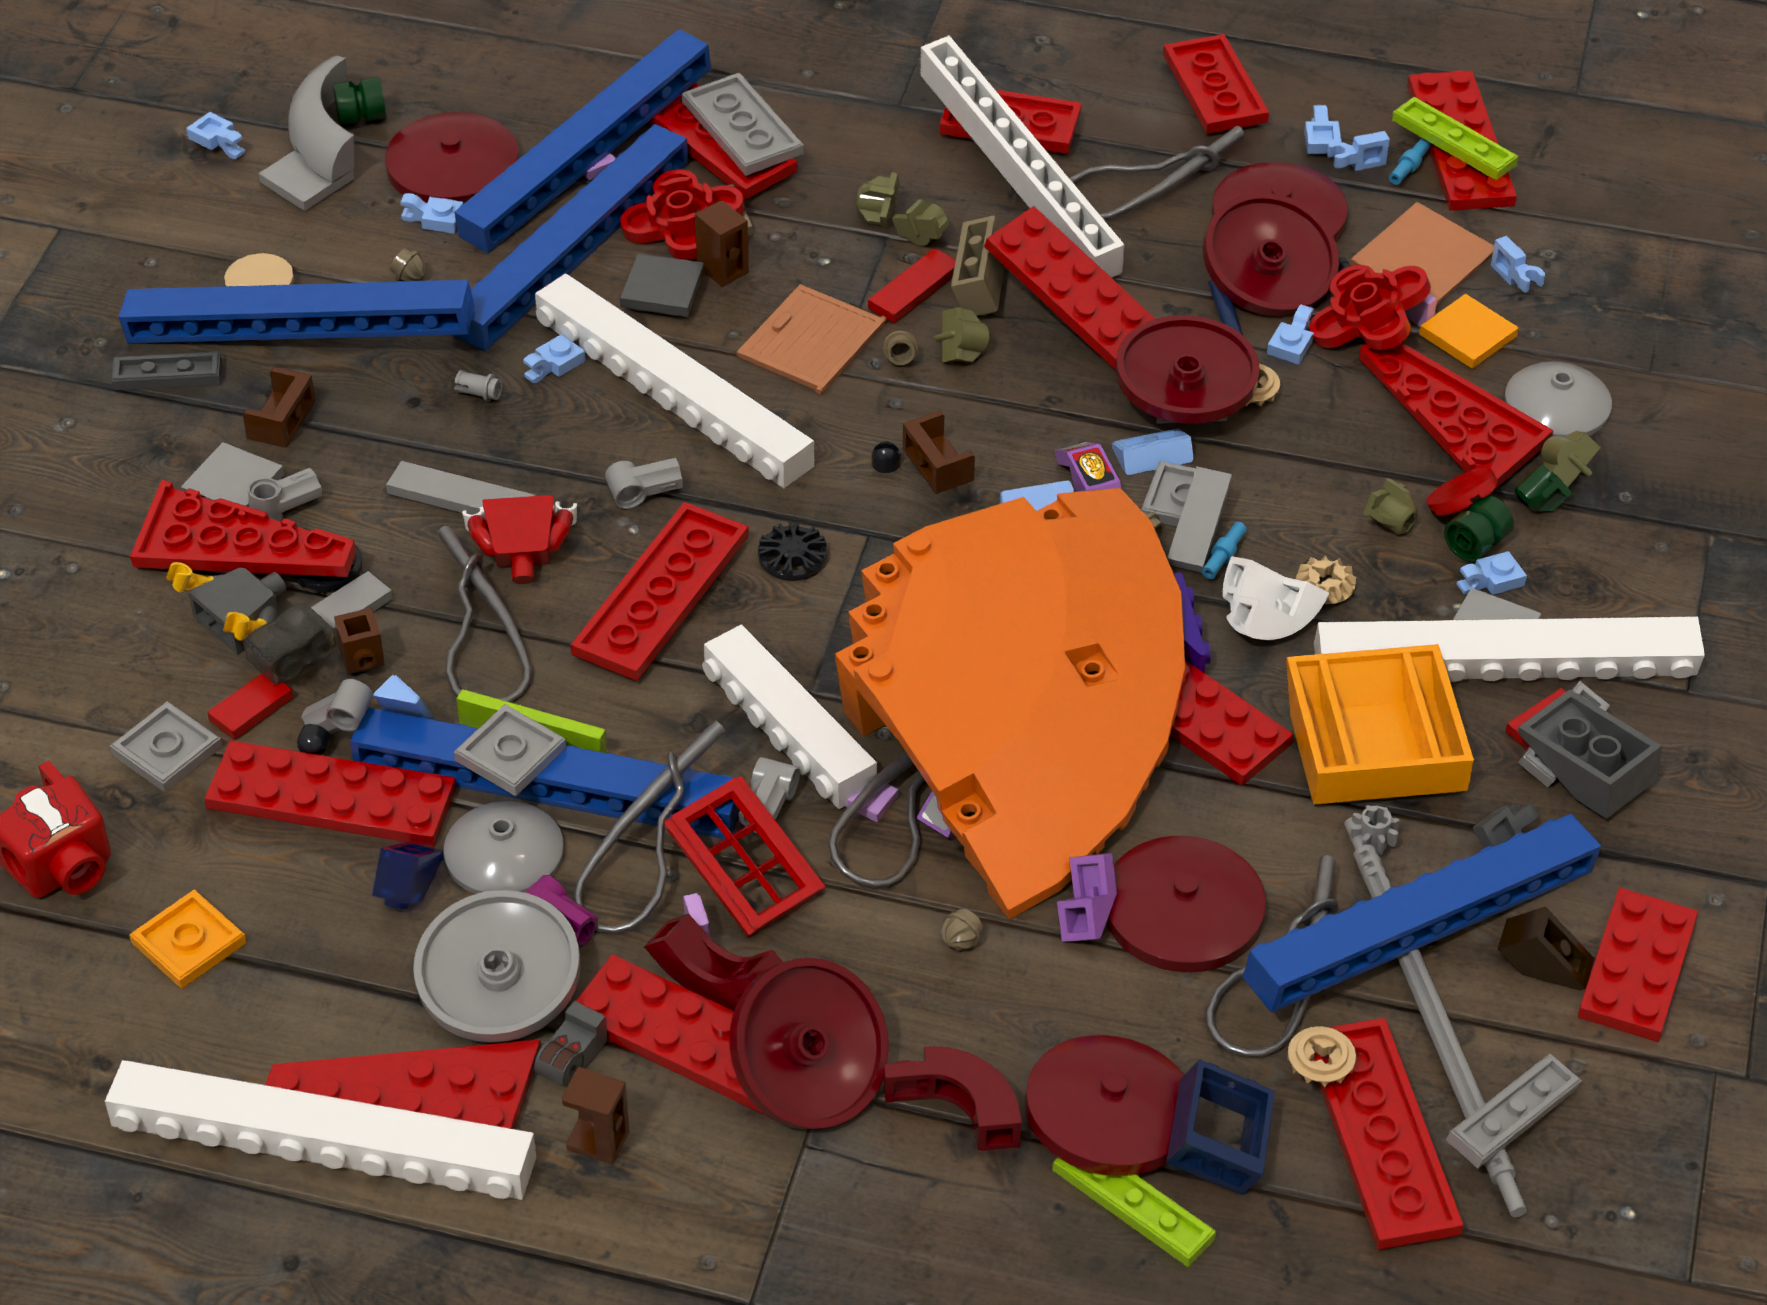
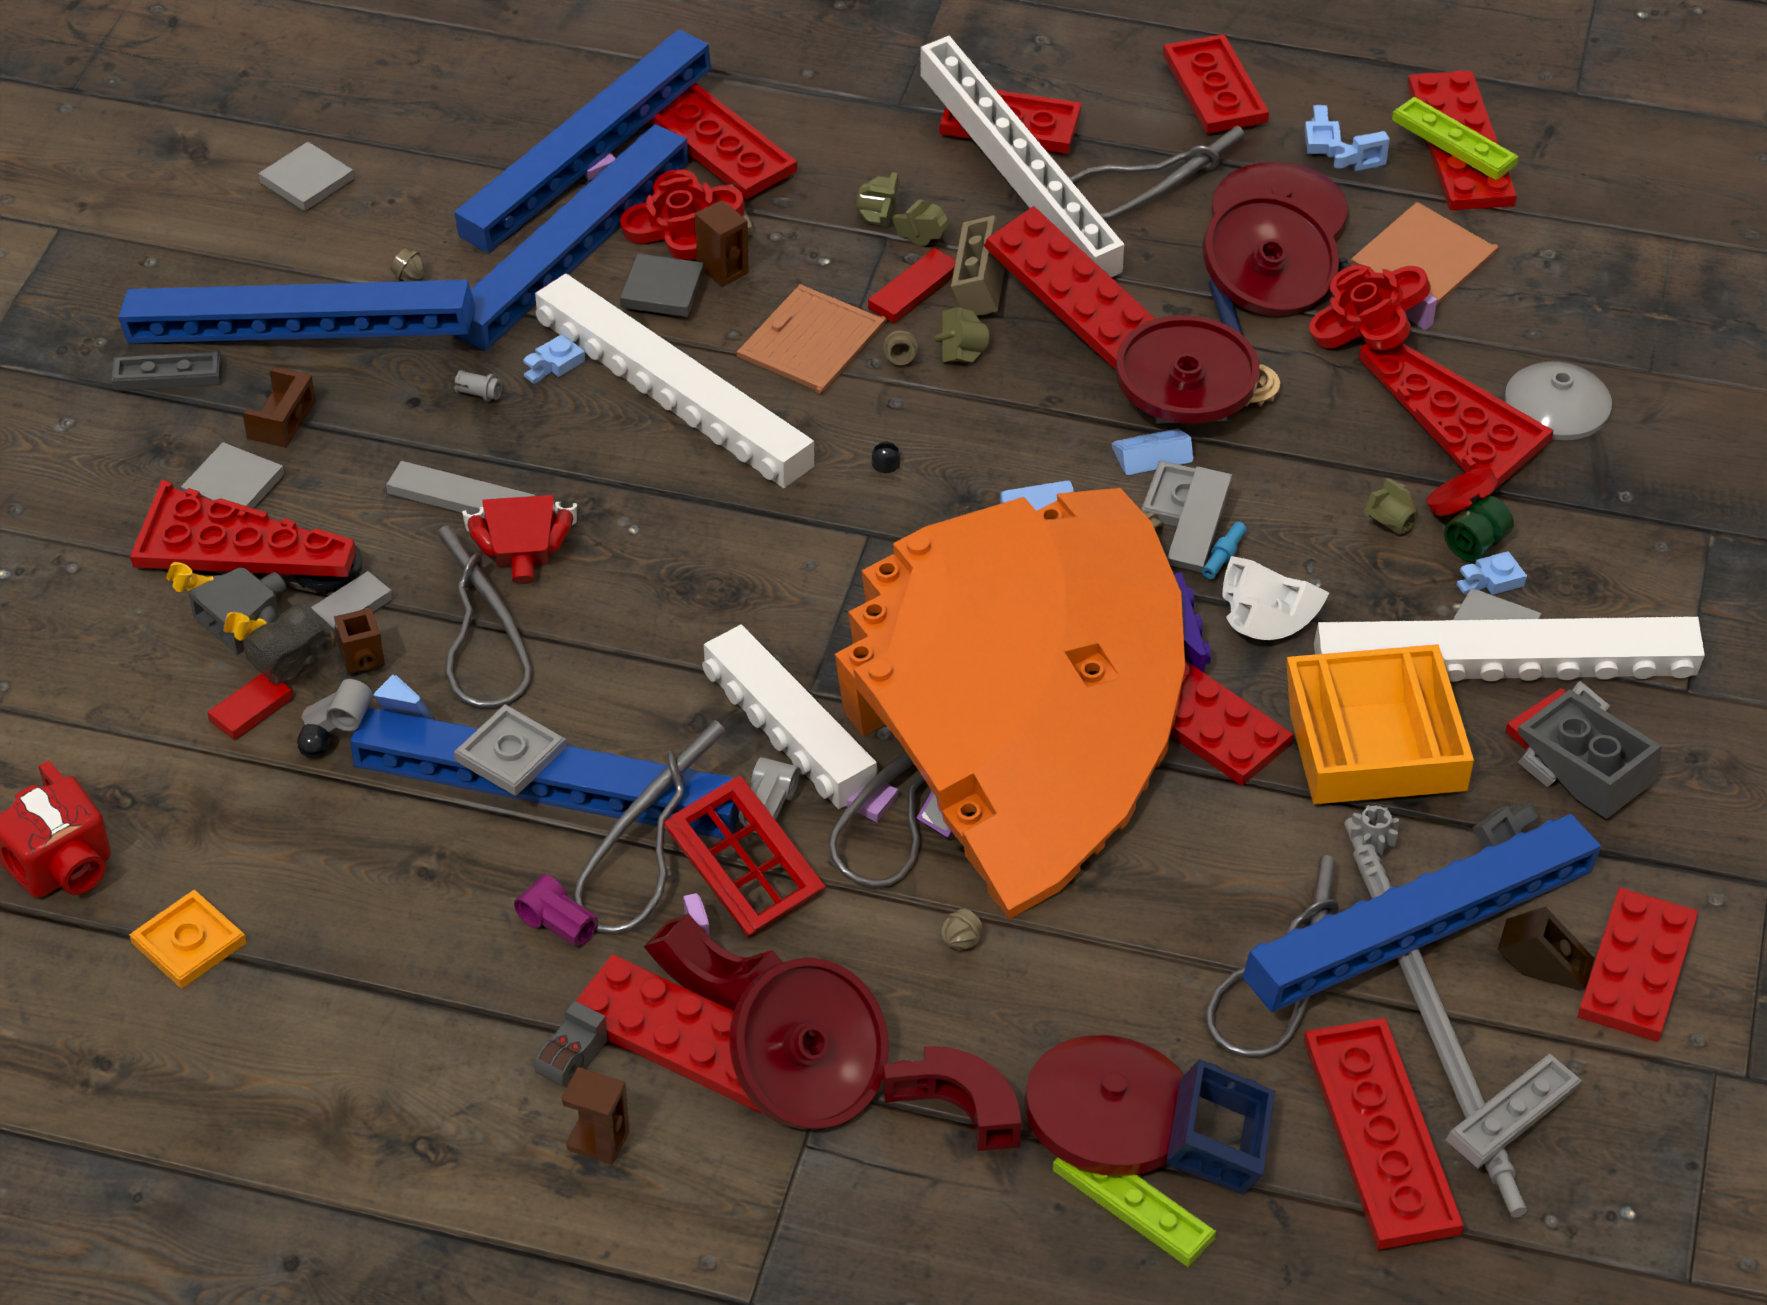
(165, 746): light grey tile -> none
(216, 131): light blue plate -> none
(259, 270): tan tile -> none
(281, 495): light grey piece -> none
(311, 131): light grey brick -> none
(321, 1130): white brick -> none
(331, 793): red plate -> none
(359, 101): dark green wheel -> none
(405, 873): clear blue slope -> none
(434, 215): light blue plate -> none
(449, 155): dark red dish -> none
(458, 1083): red wing -> none
(476, 709): lime tile -> none
(497, 966): light grey dish -> none
(503, 847): light grey dish -> none
(632, 484): light grey piece -> none
(659, 591): red plate -> none
(742, 123): light grey tile -> none
(792, 551): black wheel -> none
(934, 455): reddish brown panel -> none
(1088, 467): slope -> none
(1093, 898): medium lavender slope -> none
(1186, 904): dark red dish -> none
(1292, 340): light blue plate -> none
(1324, 1042): tan gear -> none
(1339, 587): tan gear -> none
(1409, 161): dark azure bar -> none
(1468, 331): light orange tile -> none
(1510, 264): light blue plate -> none
(1542, 490): dark green piece -> none
(1569, 455): olive piece -> none

